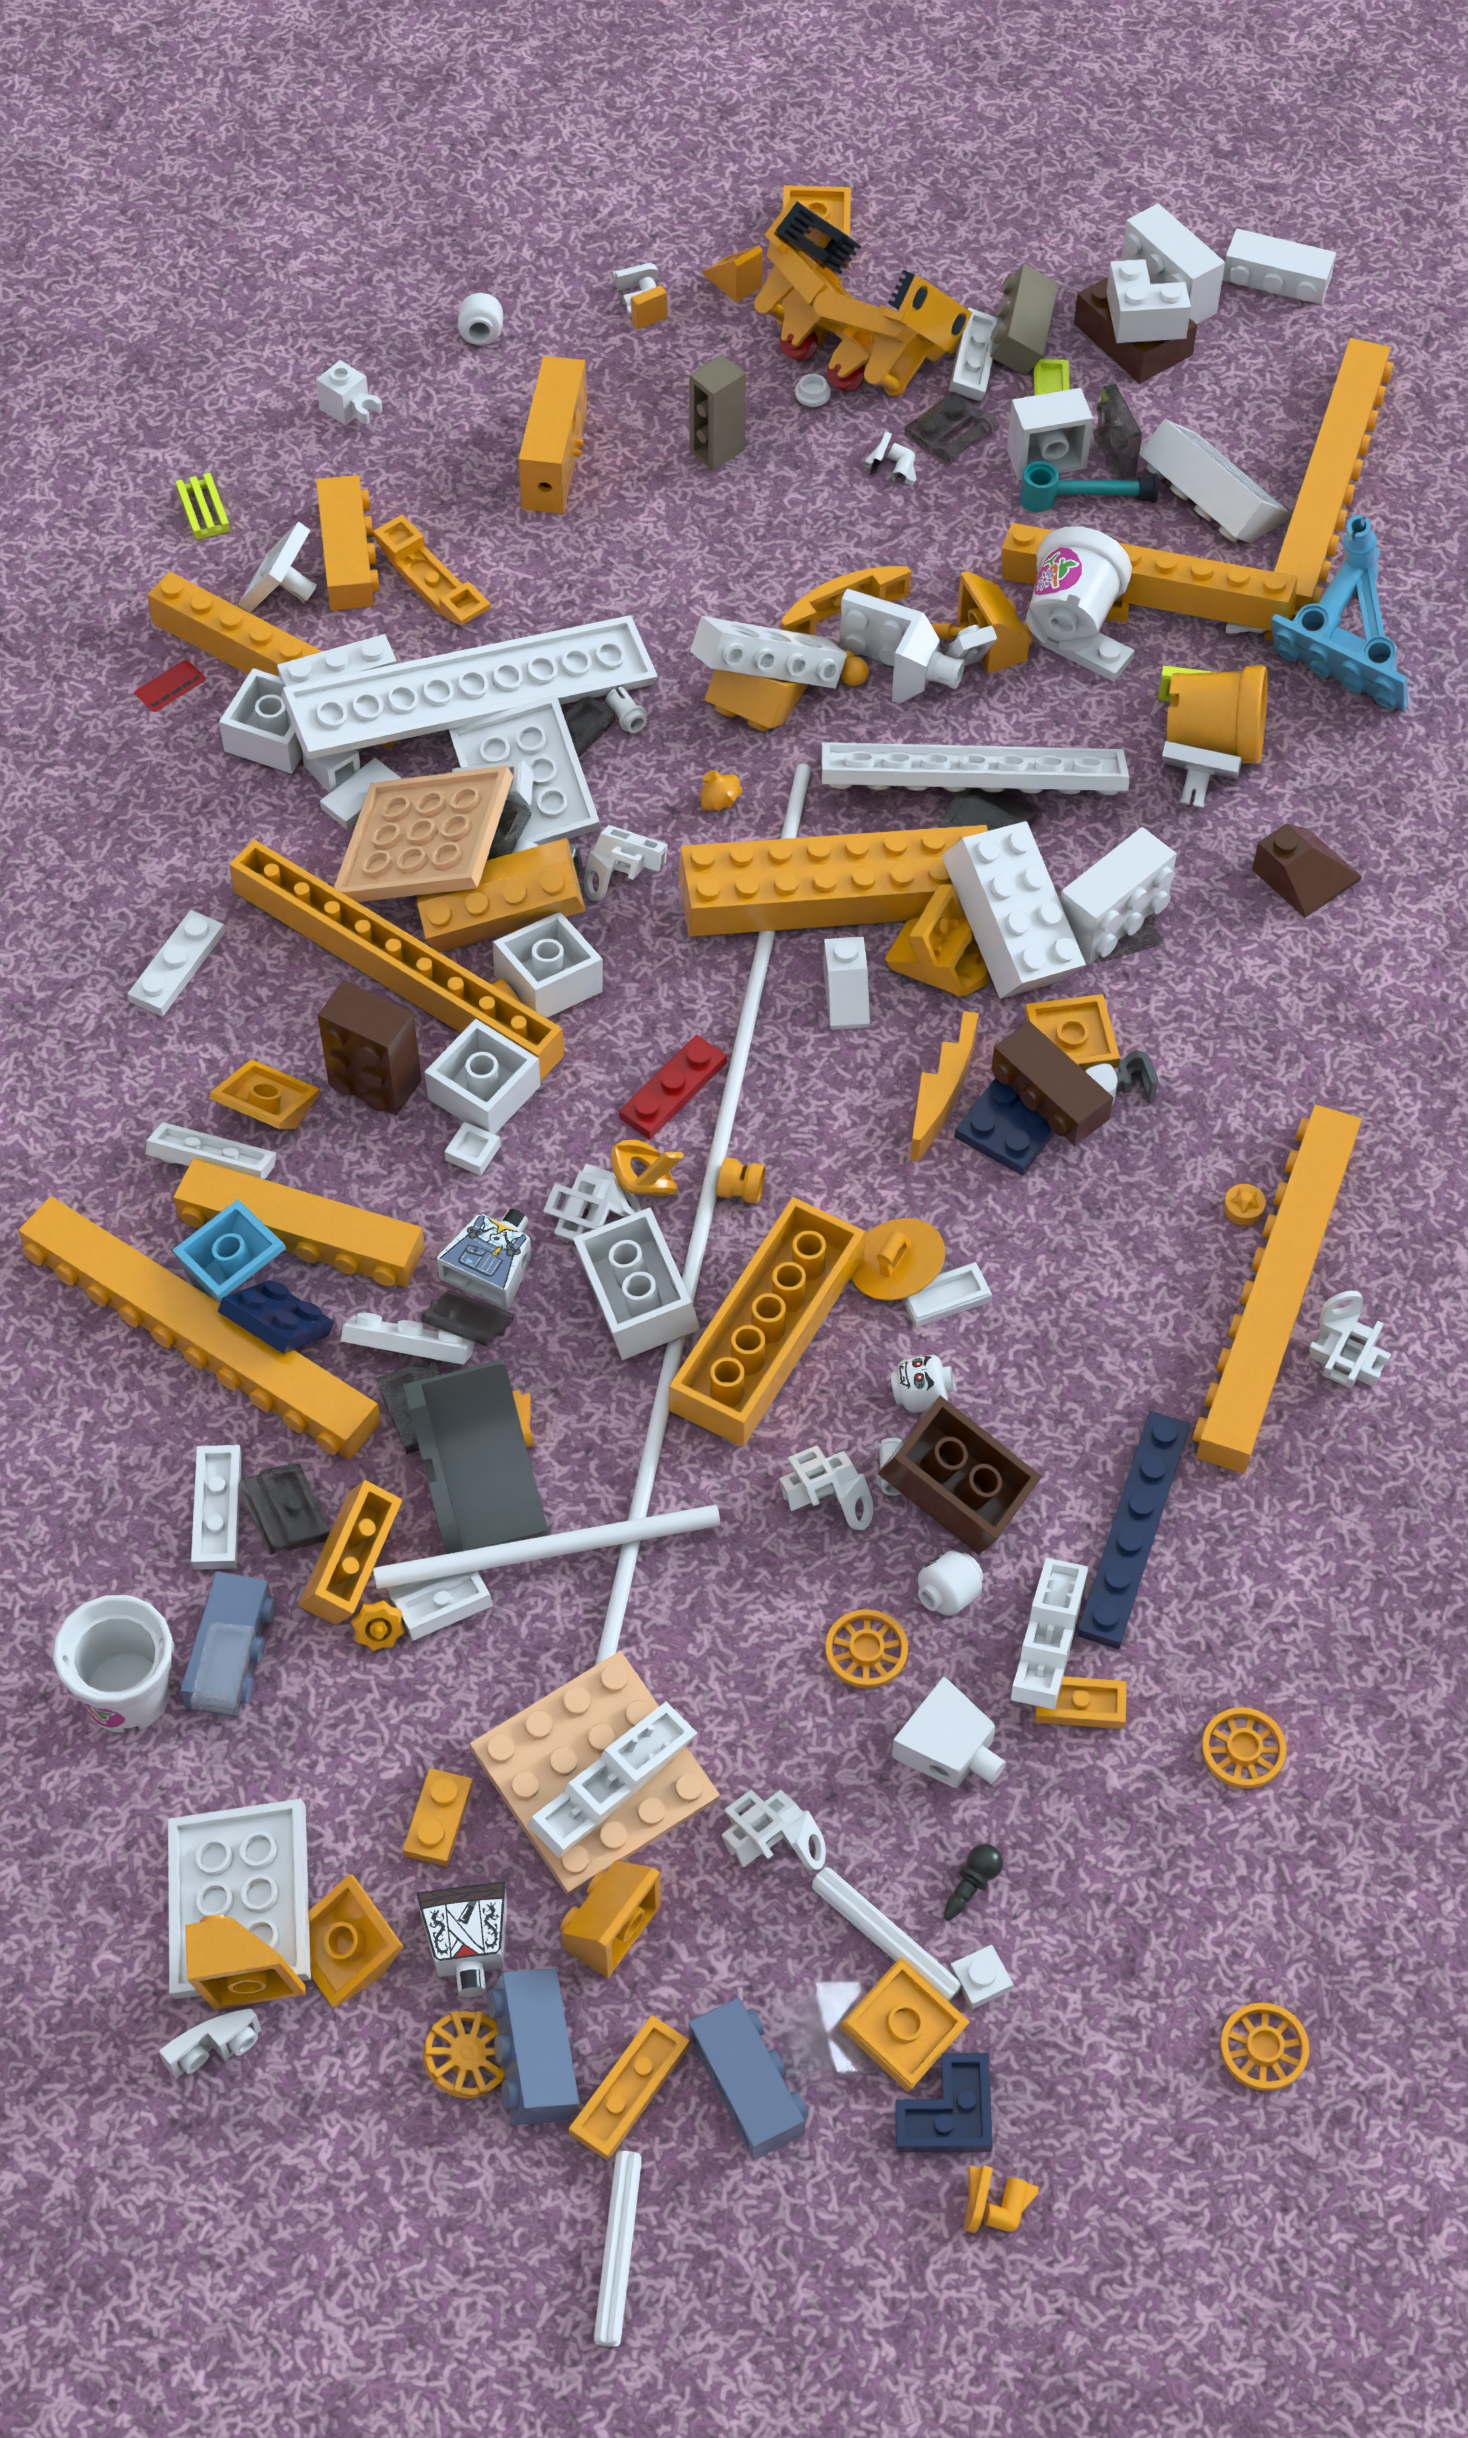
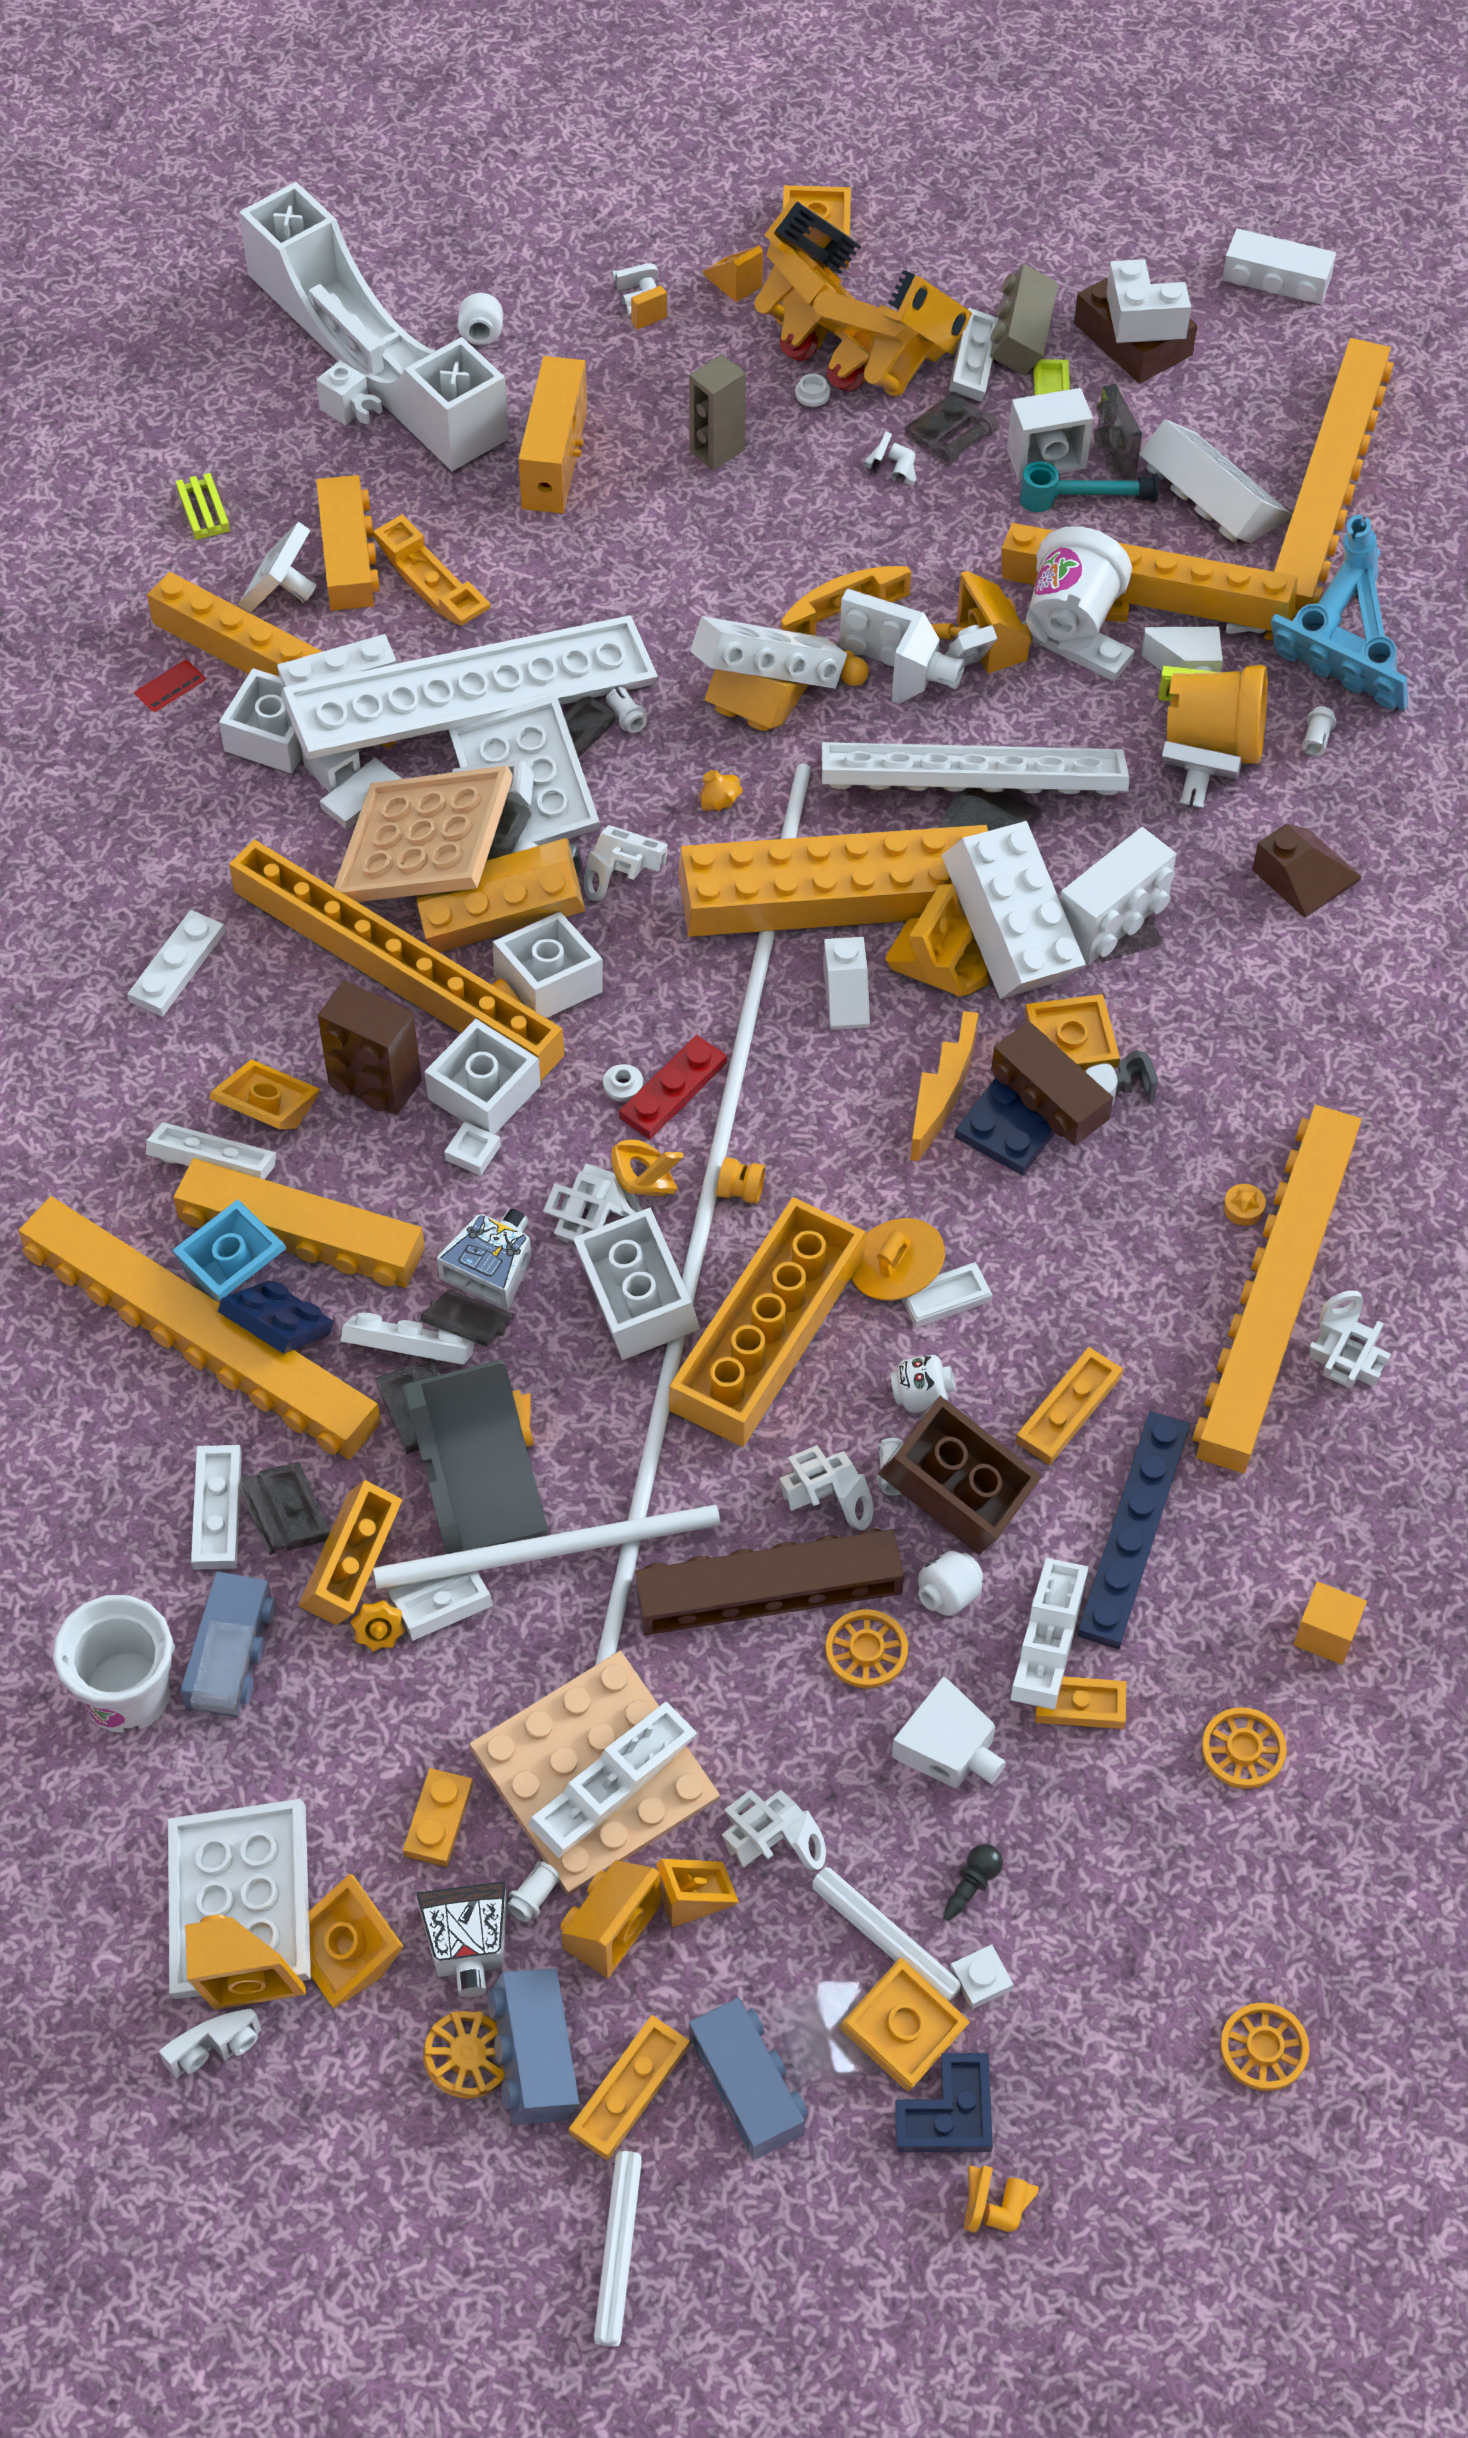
(348, 329): none -> white plate
(441, 396): none -> white arch
(527, 1899): none -> white pin
(622, 1091): none -> white plate
(694, 1889): none -> light orange slope
(768, 1581): none -> reddish brown brick
(1069, 1405): none -> light orange plate
(1174, 257): white brick -> none
(1183, 647): none -> white slope
(1320, 723): none -> white pin
(1329, 1622): none -> light orange piece

